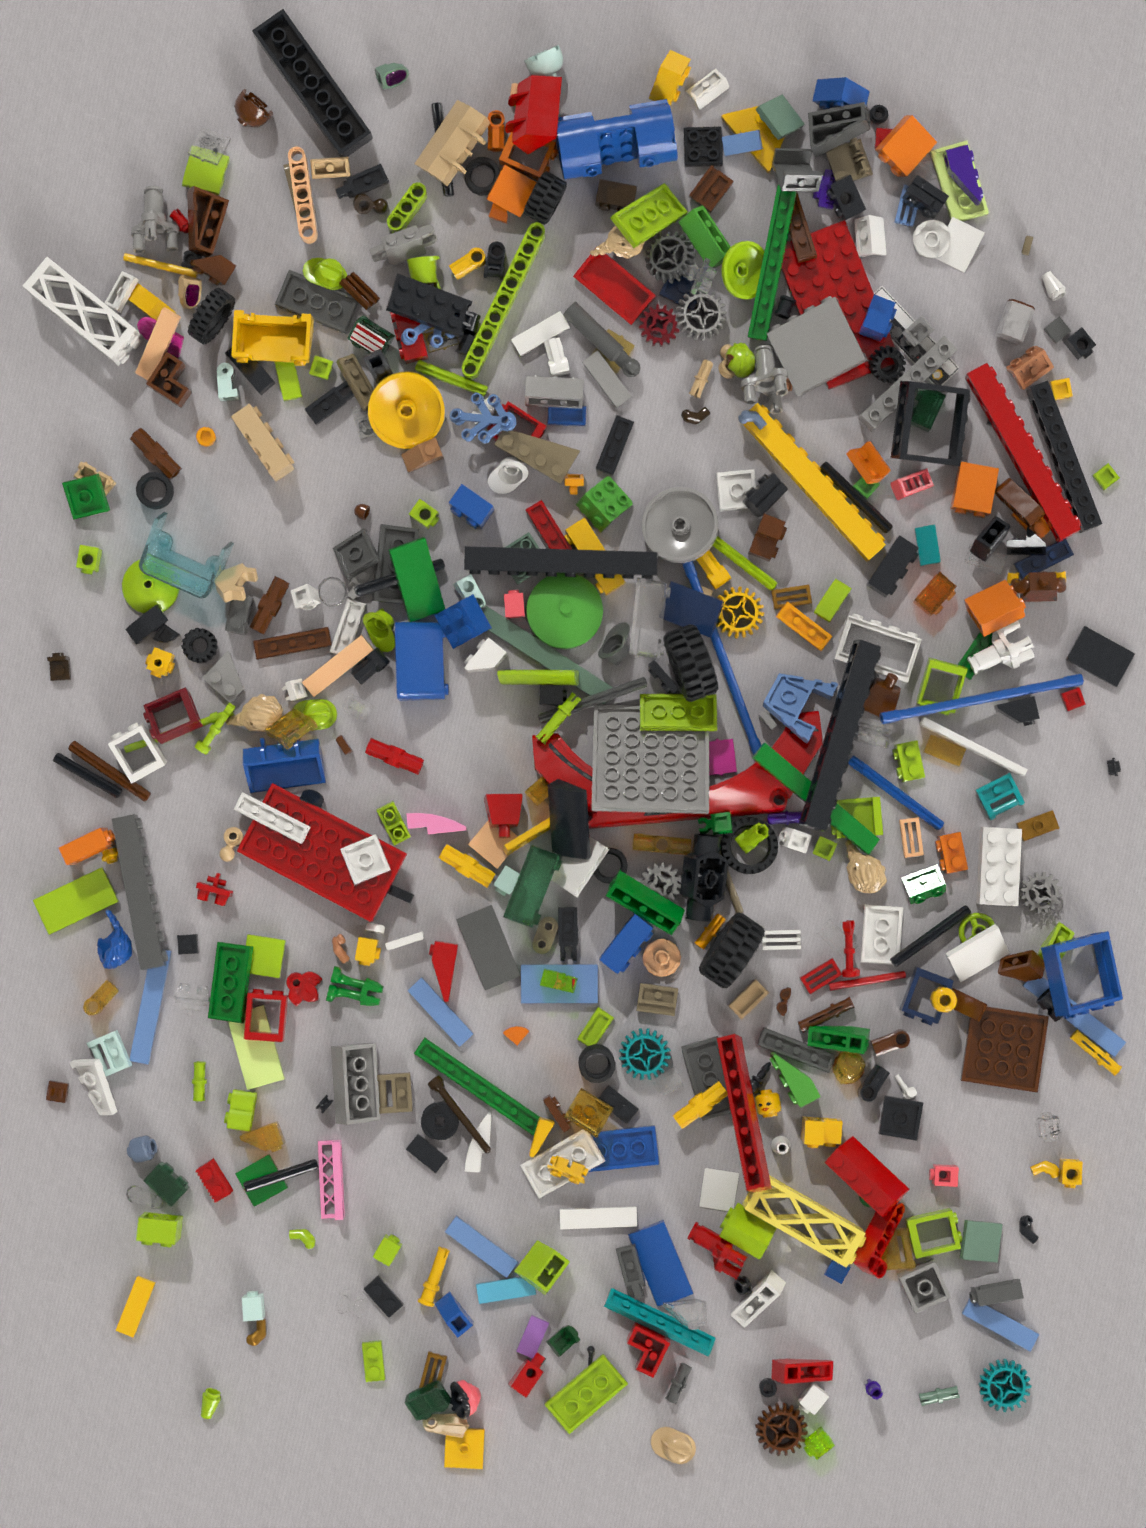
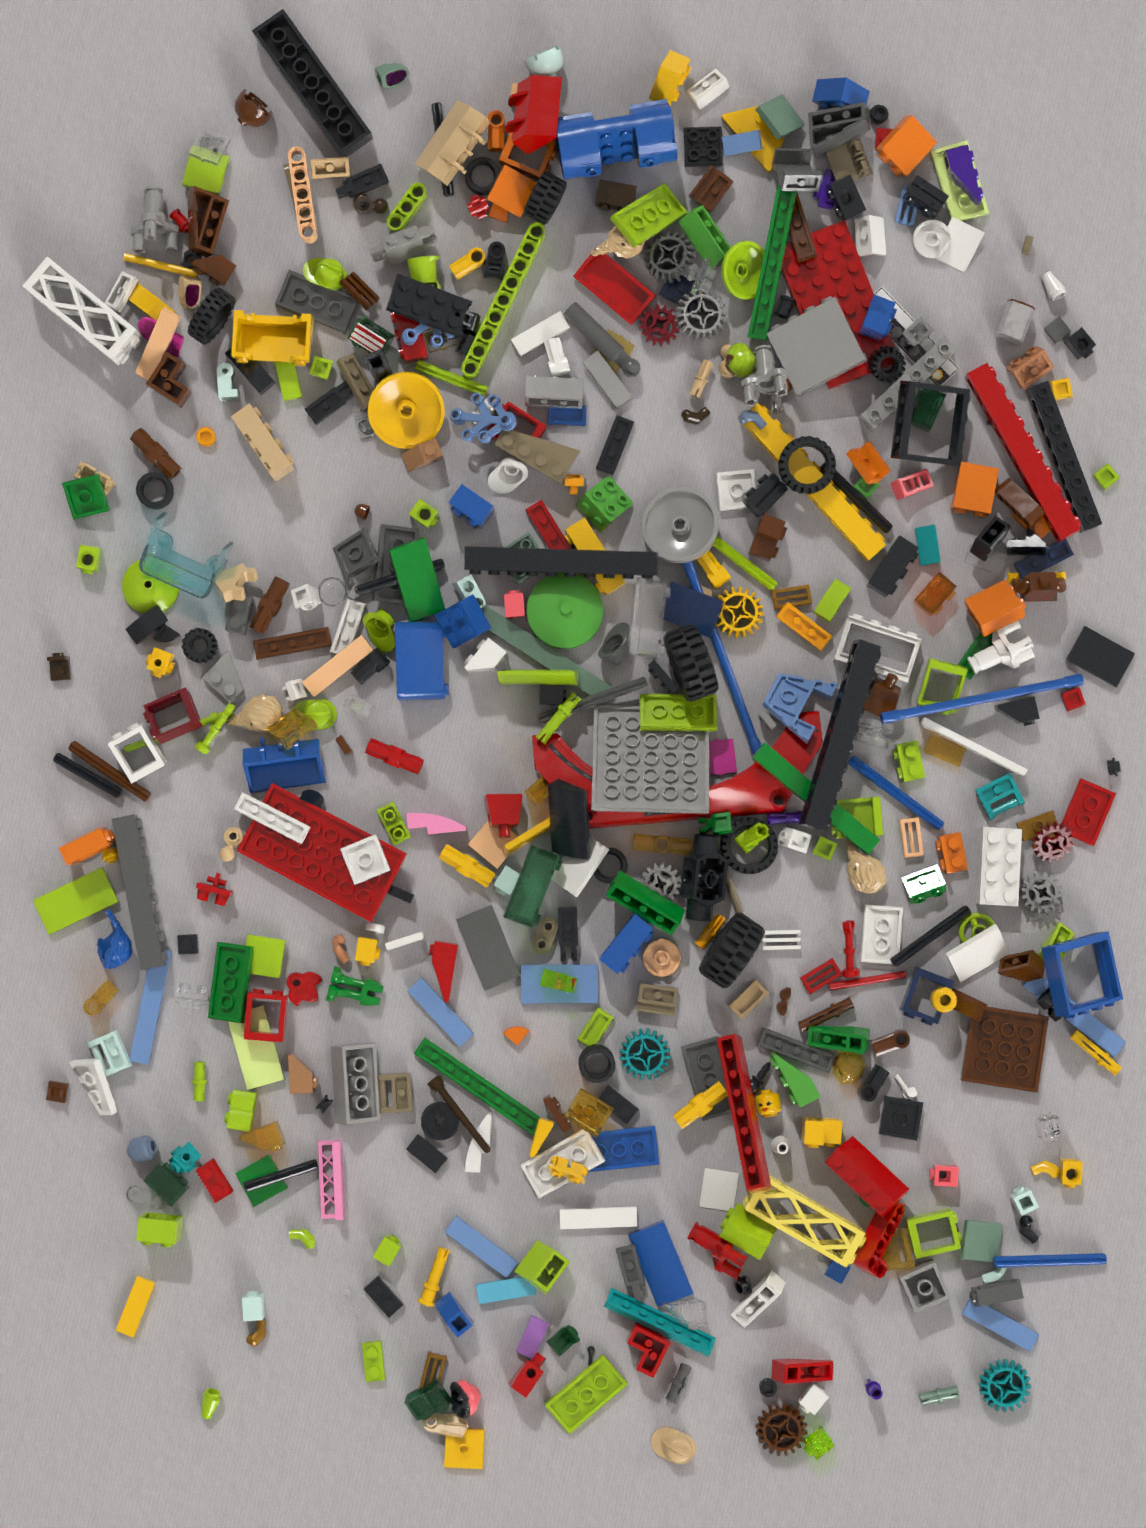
(184, 1158): none -> teal brick
(300, 1076): none -> medium nougat slope
(478, 206): none -> red gear
(819, 445): none -> black tyre
(994, 1275): none -> light aqua arm
(1023, 1200): none -> light aqua brick
(1049, 1260): none -> blue axle
(1053, 843): none -> gear
(1087, 811): none -> red tile

